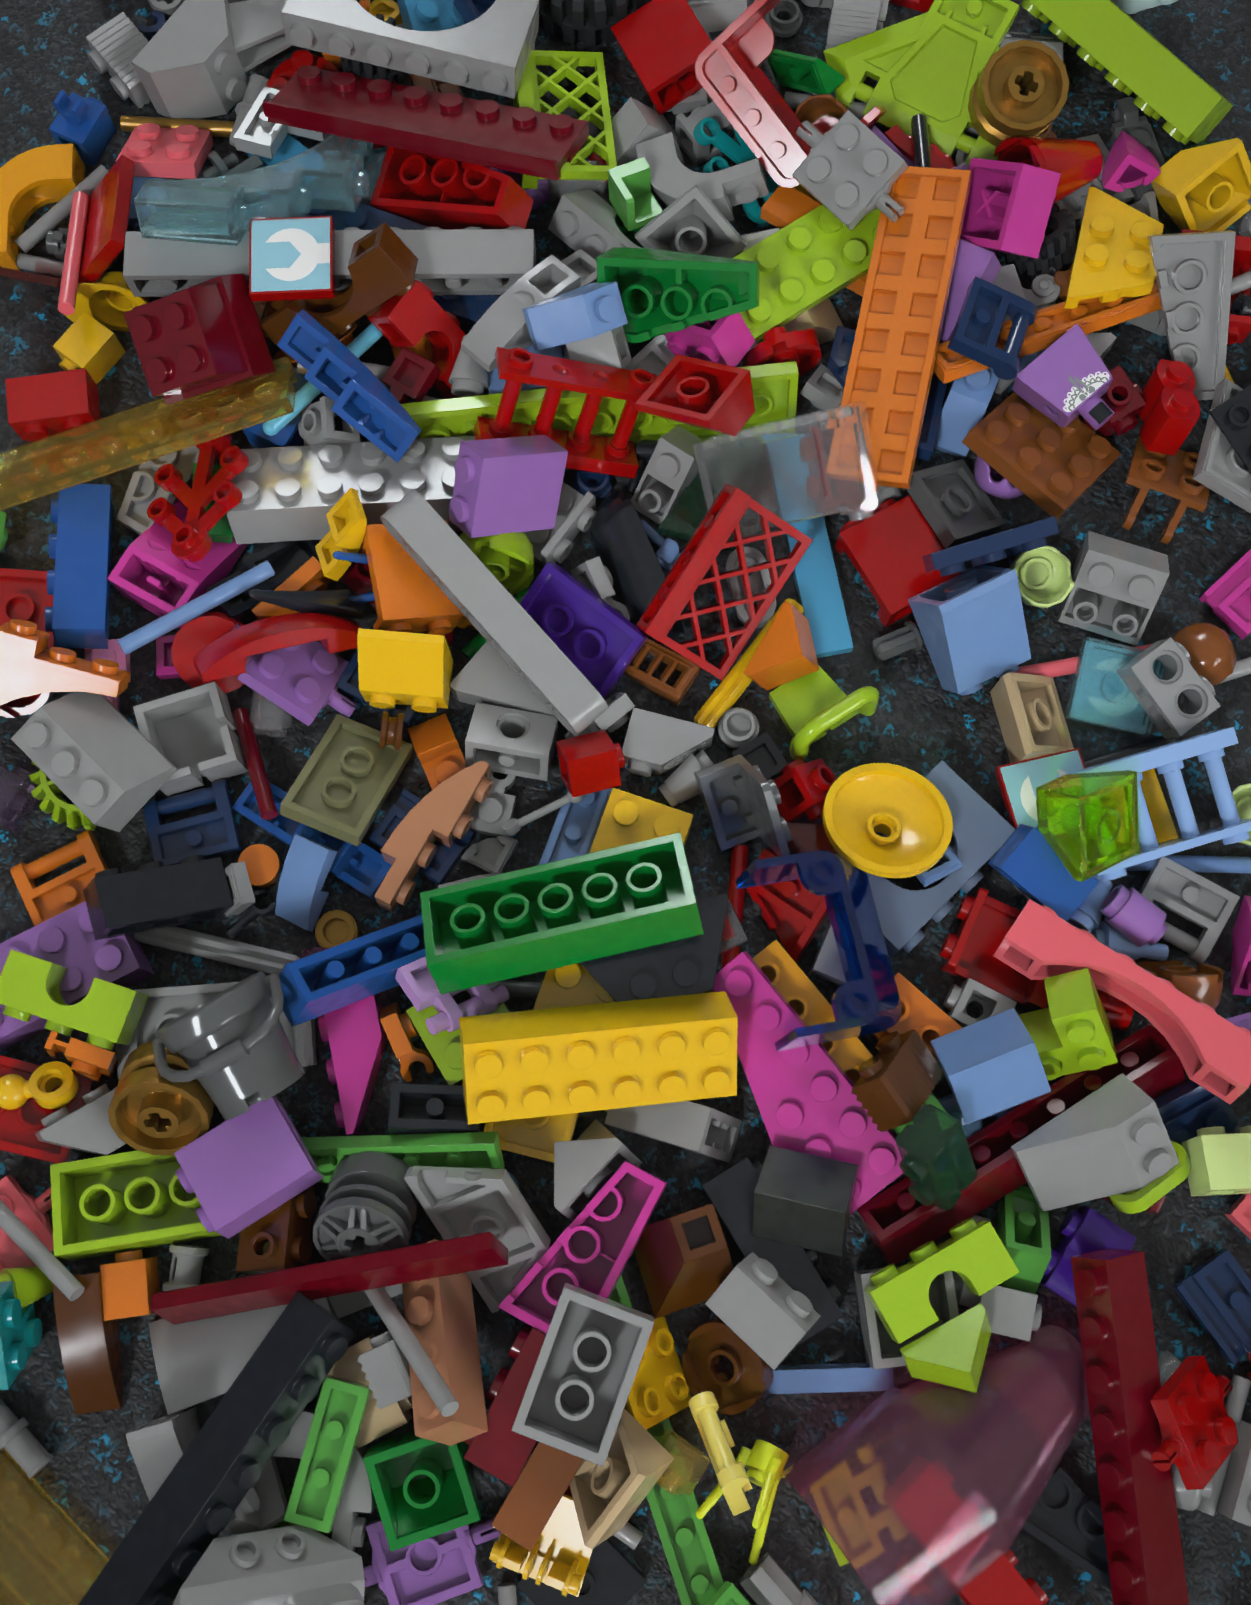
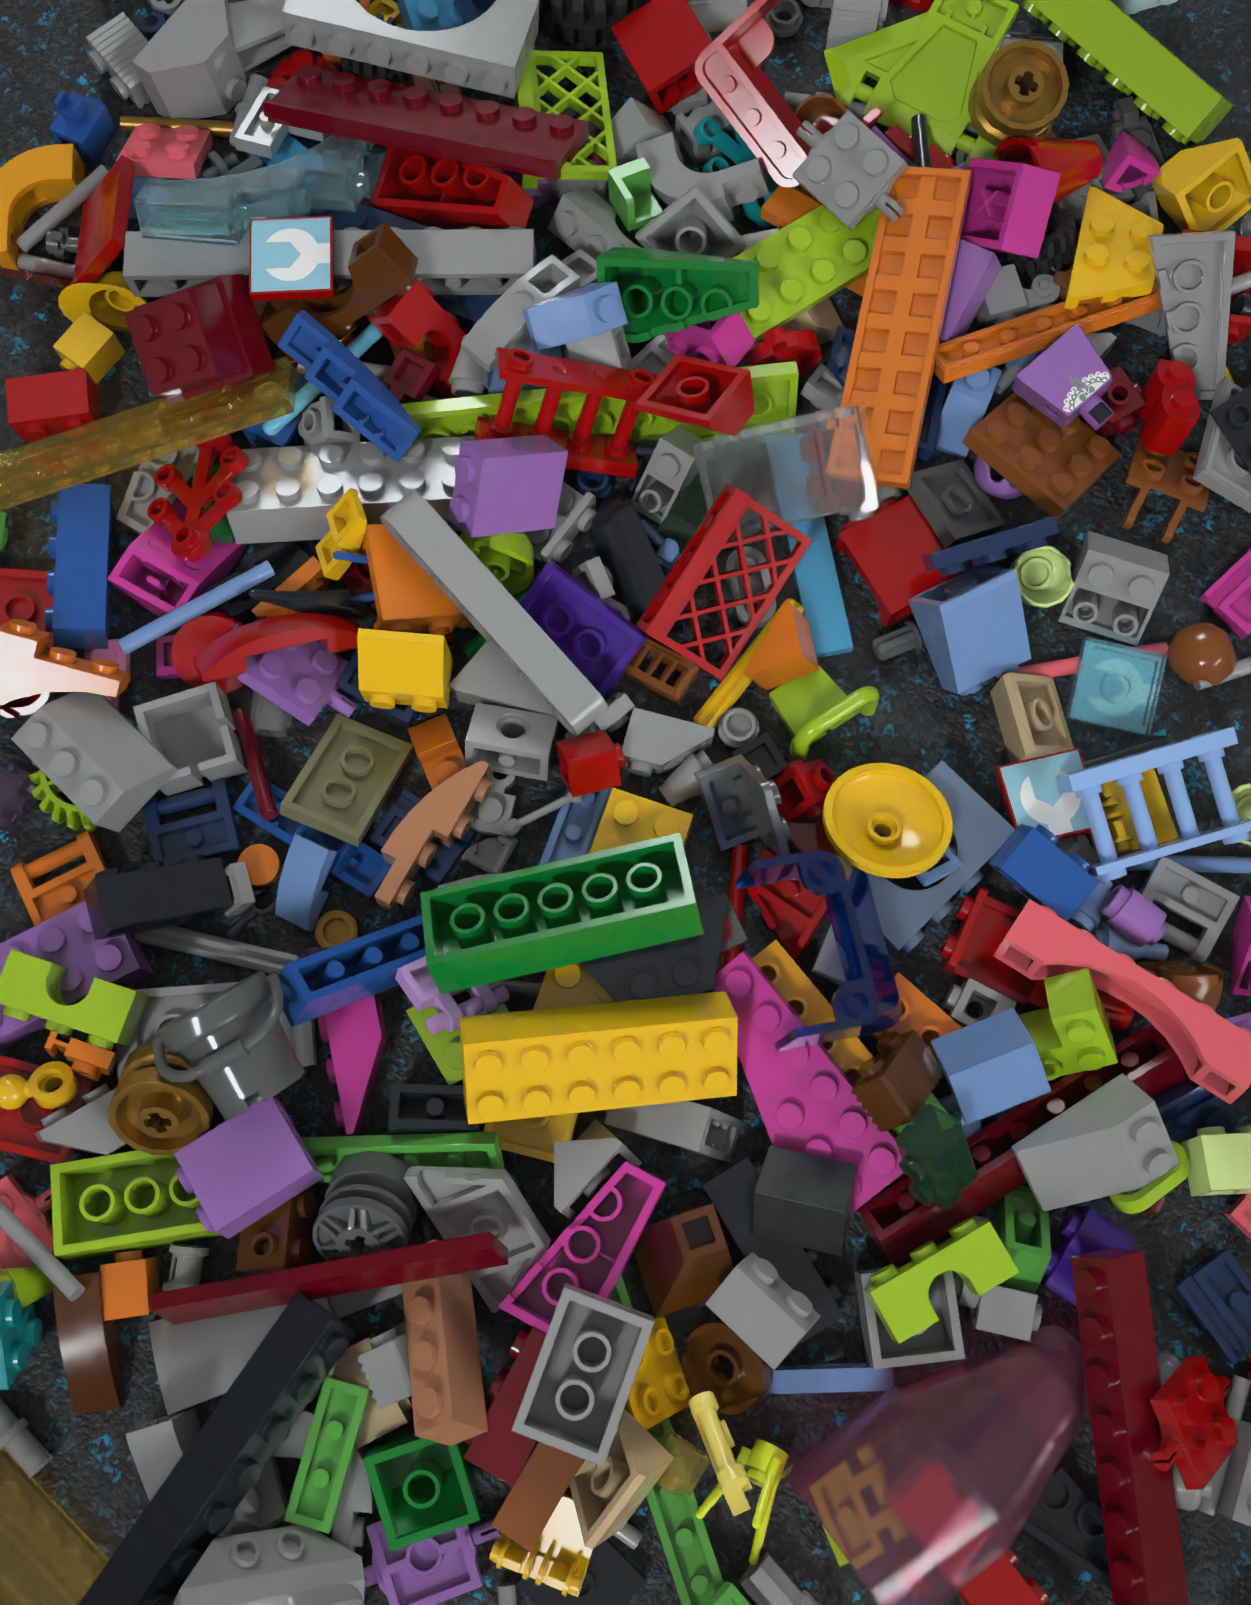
(73, 253): coral bar -> none
(391, 730): reddish brown bush -> none
(400, 1033): orange plate -> none
(413, 1351): light grey bar -> none
(803, 72): green slope -> none
(952, 1351): lime slope -> none
(981, 323): dark blue plate -> none
(1090, 820): clear neon green slope -> none
(1160, 696): light grey brick -> none

